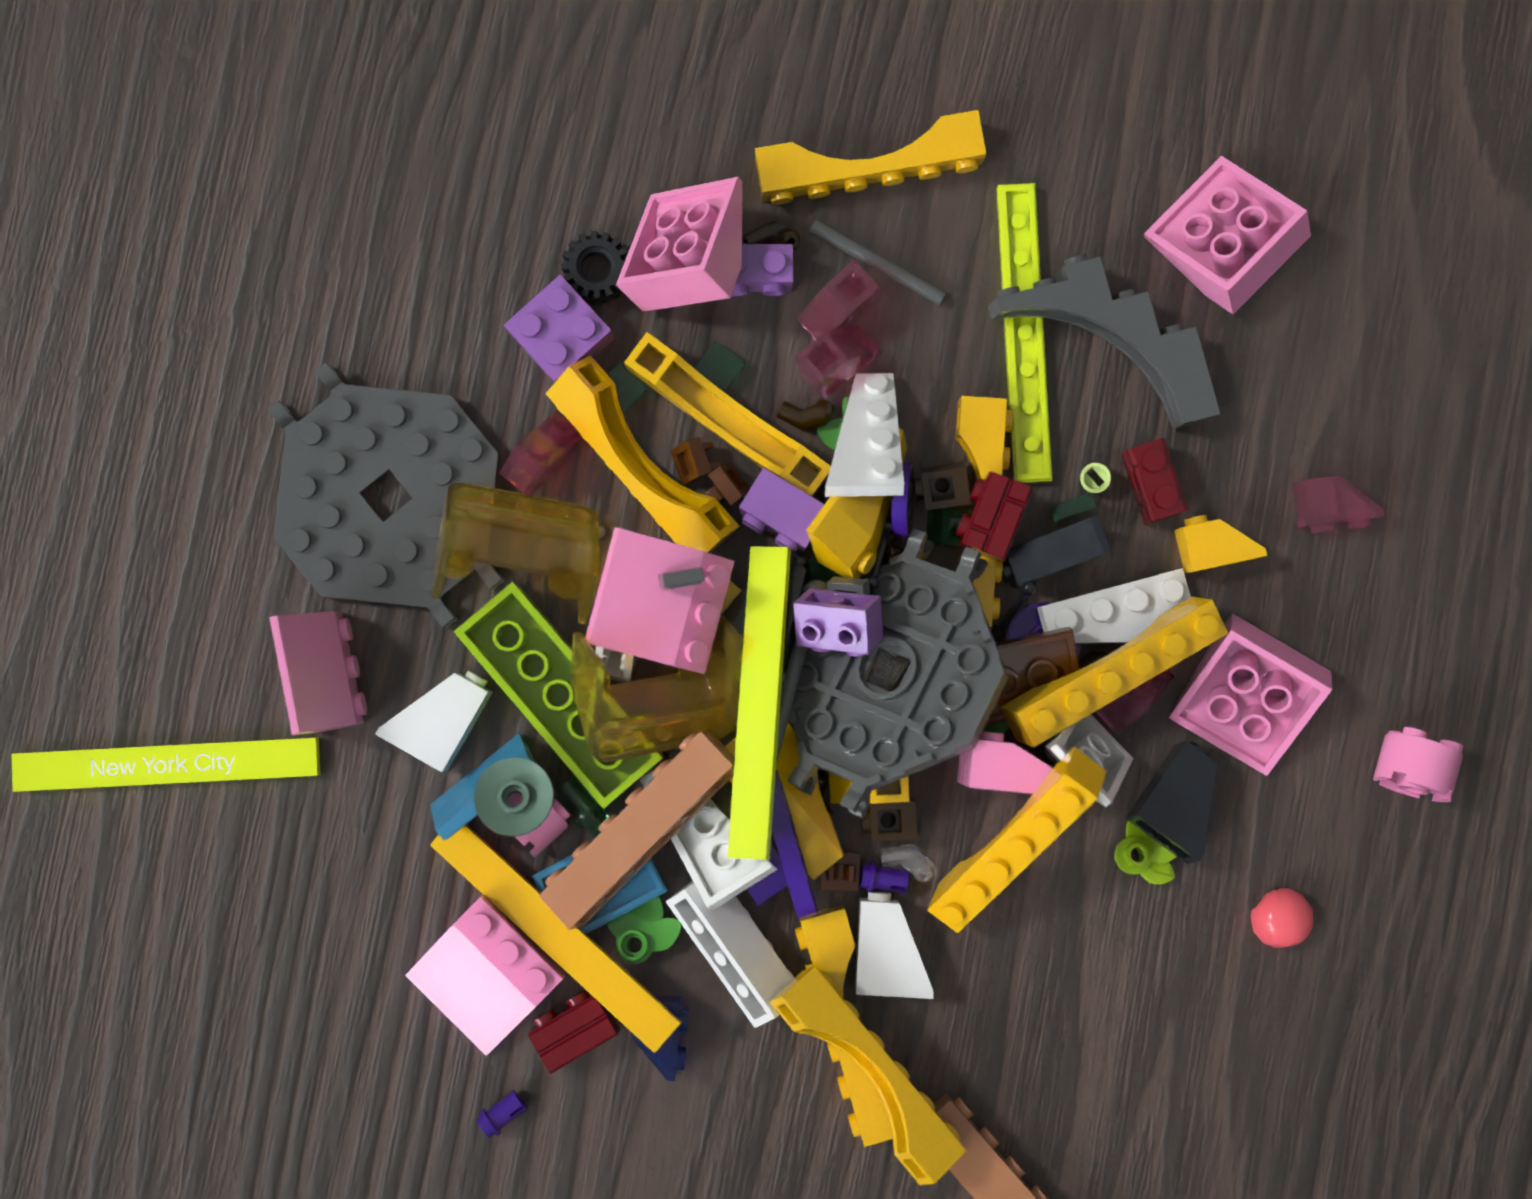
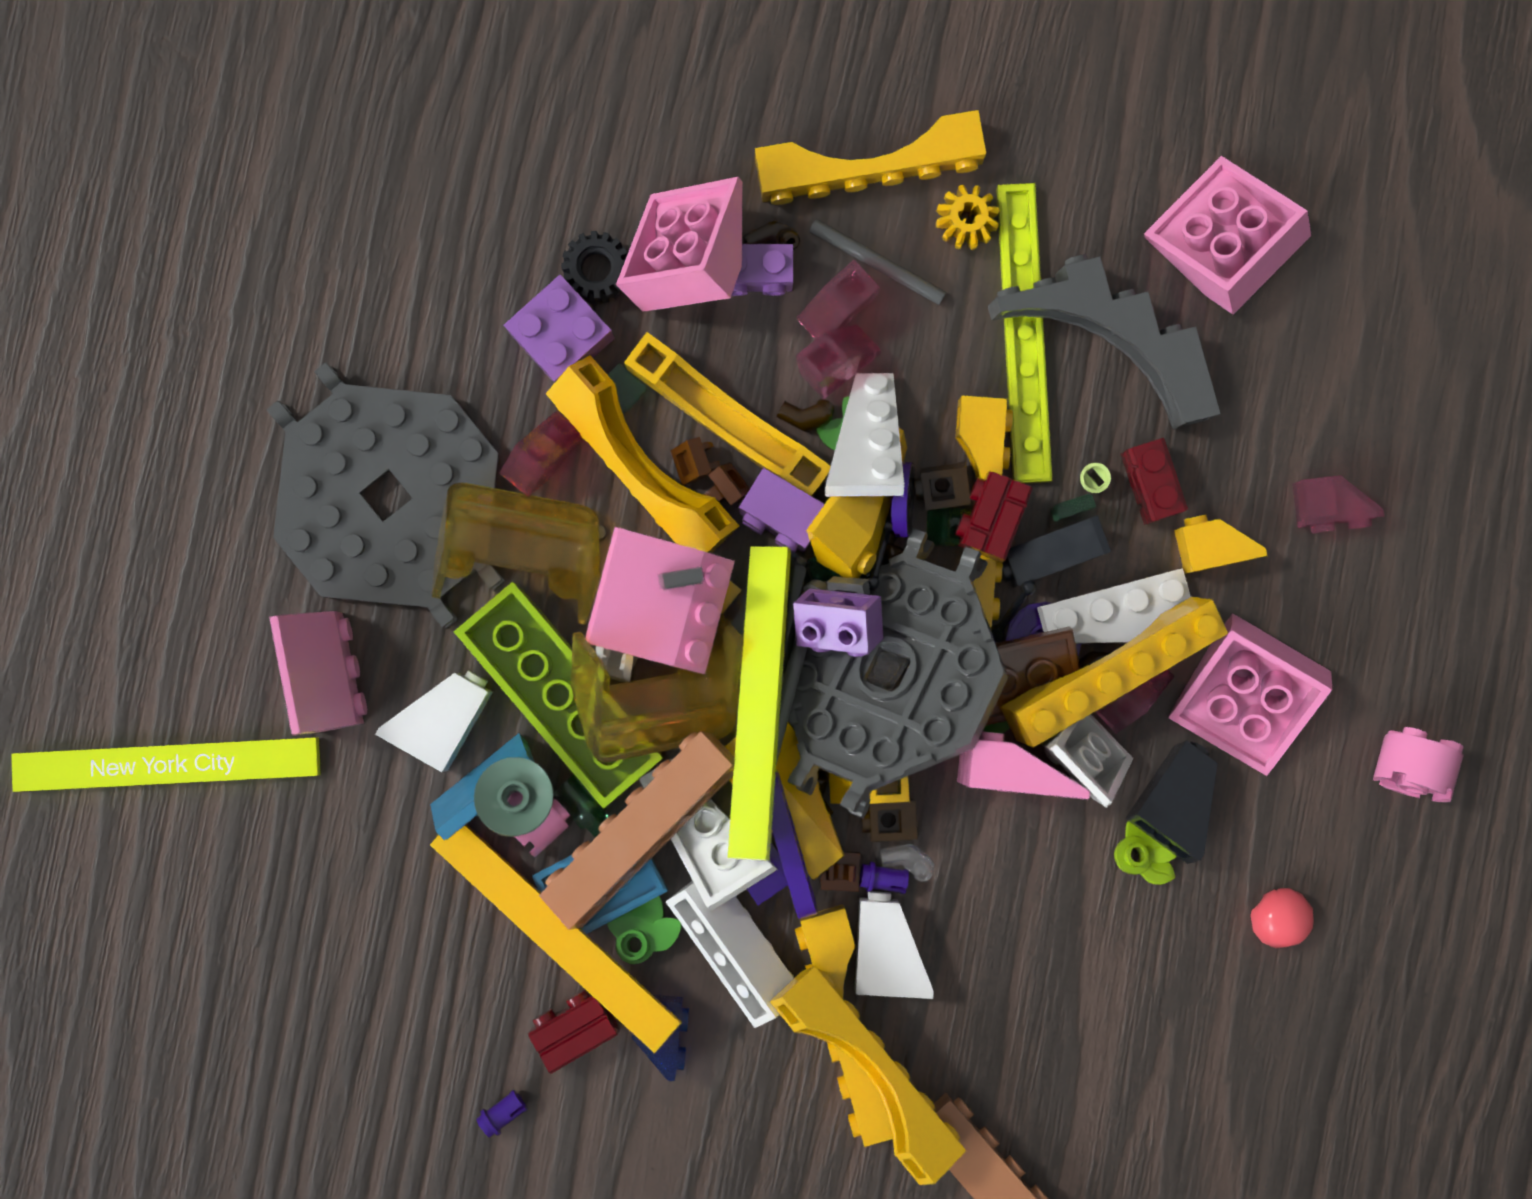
(486, 974): slope -> none
(720, 366): clear green tile -> none
(975, 205): none -> yellow gear
(1048, 812): yellow arch -> none

